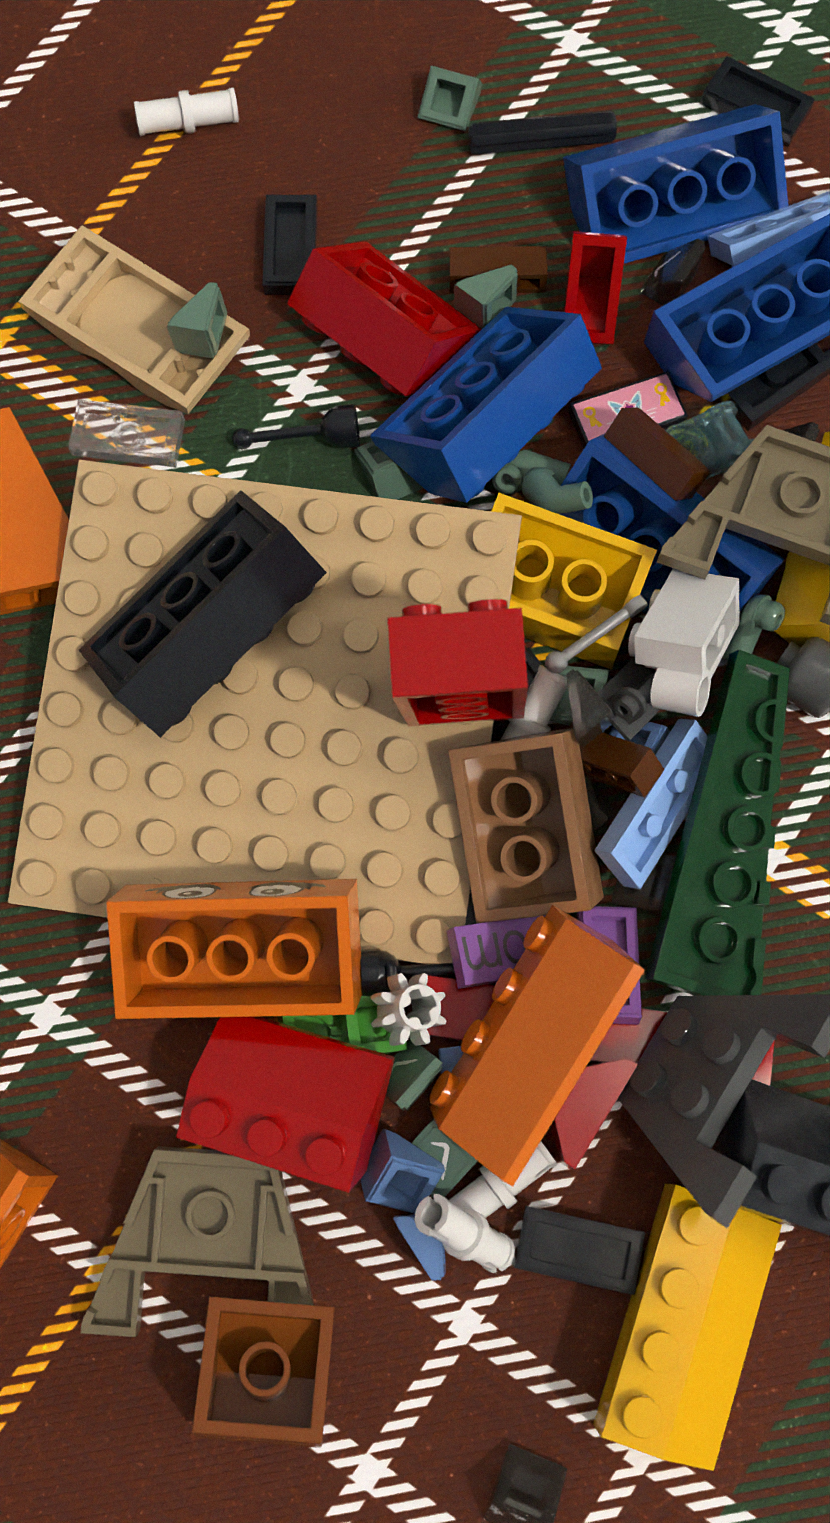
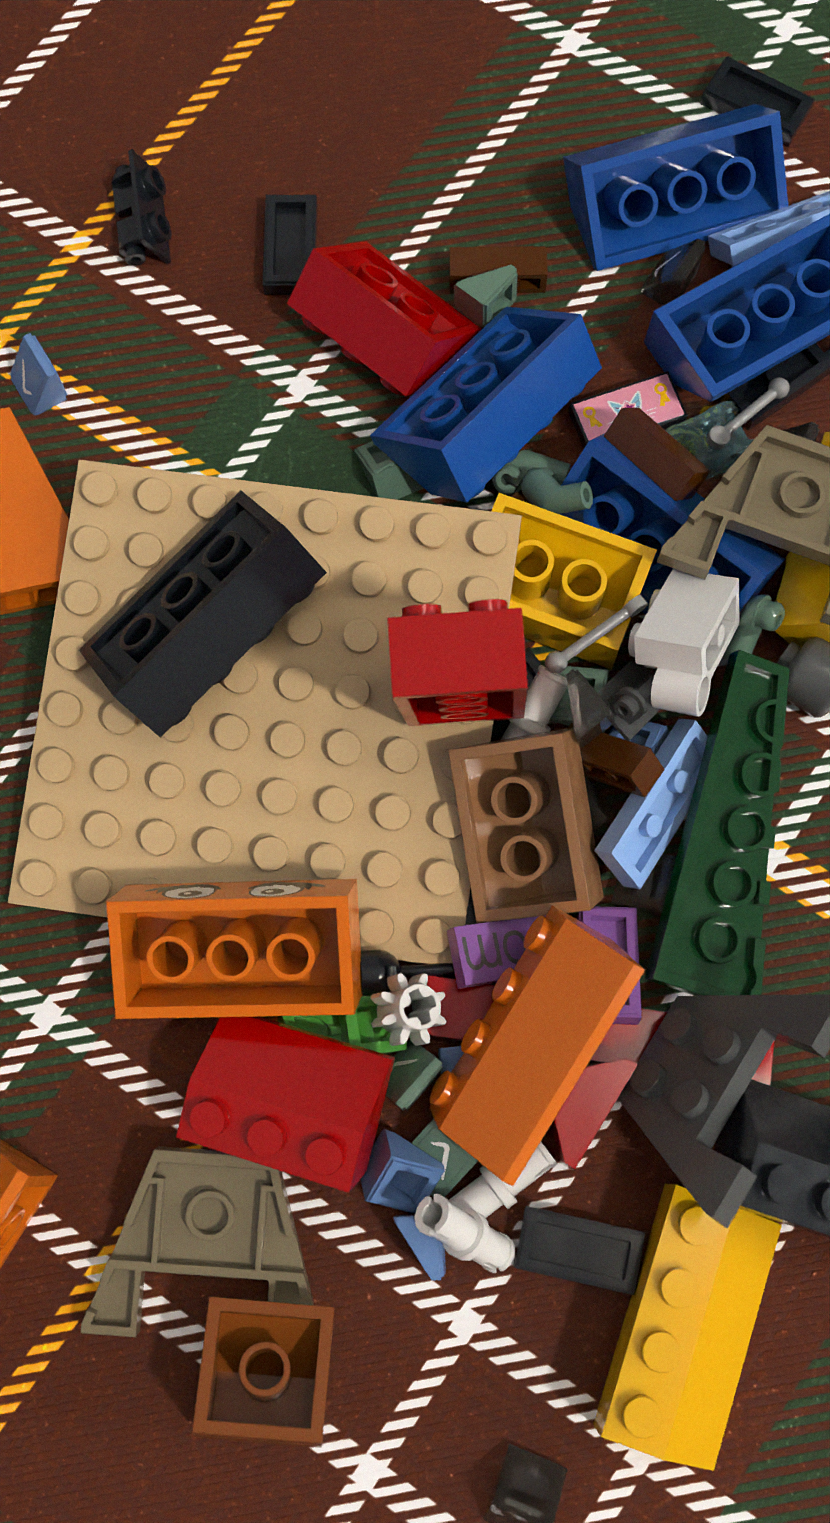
(36, 377): none -> medium blue slope
(120, 314): tan slope -> none
(127, 433): clear plate -> none
(140, 192): none -> black hinge
(186, 111): white pin -> none
(199, 323): sand green slope -> none
(337, 427): black hinge -> none
(449, 98): sand green slope -> none
(542, 132): black axle -> none
(595, 282): red slope -> none
(720, 435): none -> light grey hinge

